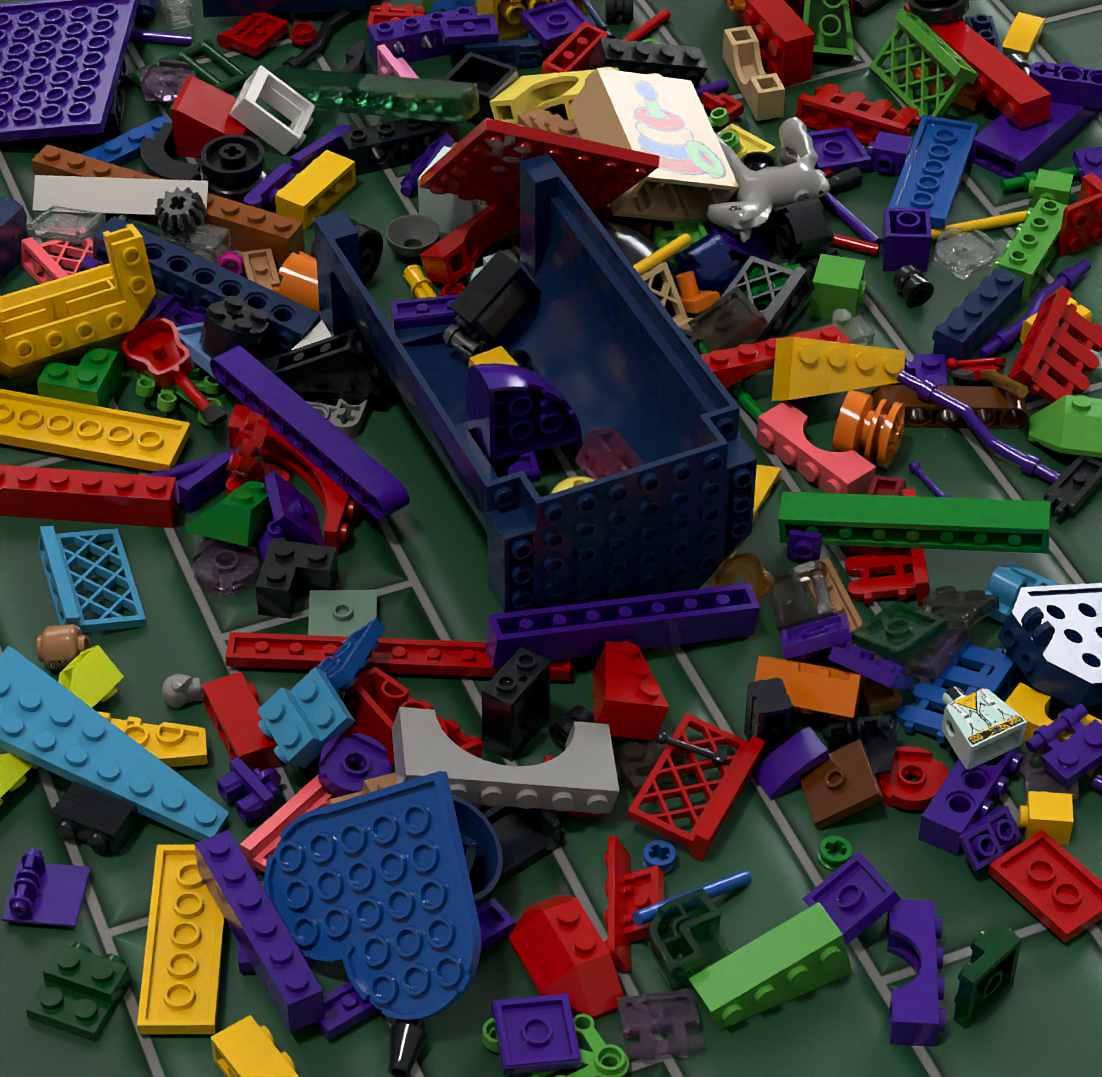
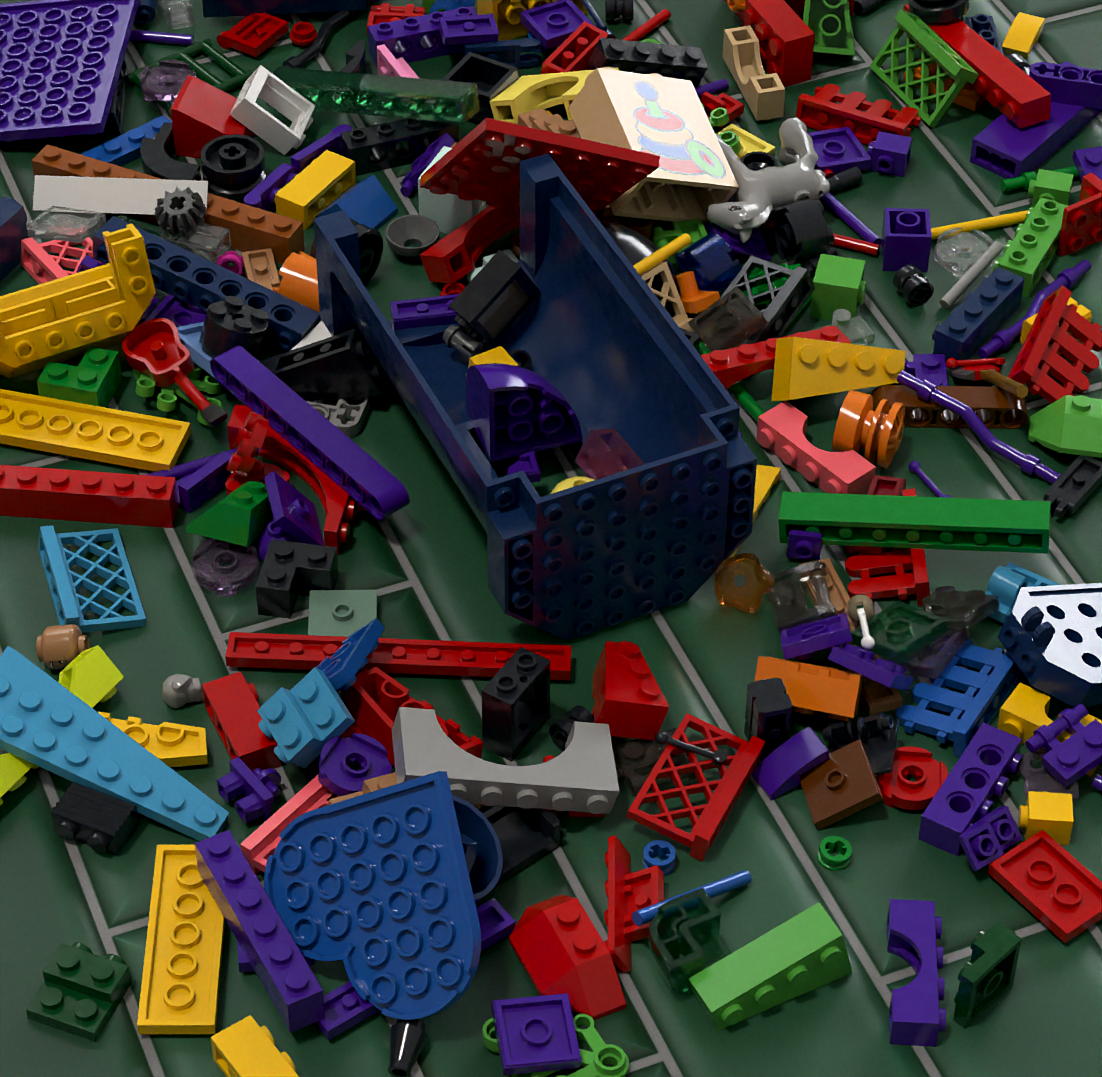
(46, 892): dark purple hinge -> none
(364, 203): none -> blue slope
(420, 286): yellow axle -> none
(642, 620): dark purple brick -> none
(656, 1015): clear purple plate -> none
(854, 896): dark purple plate -> none
(861, 616): none -> hinge
(935, 167): blue plate -> none
(971, 275): none -> light grey bar
(980, 726): light aqua torso -> none

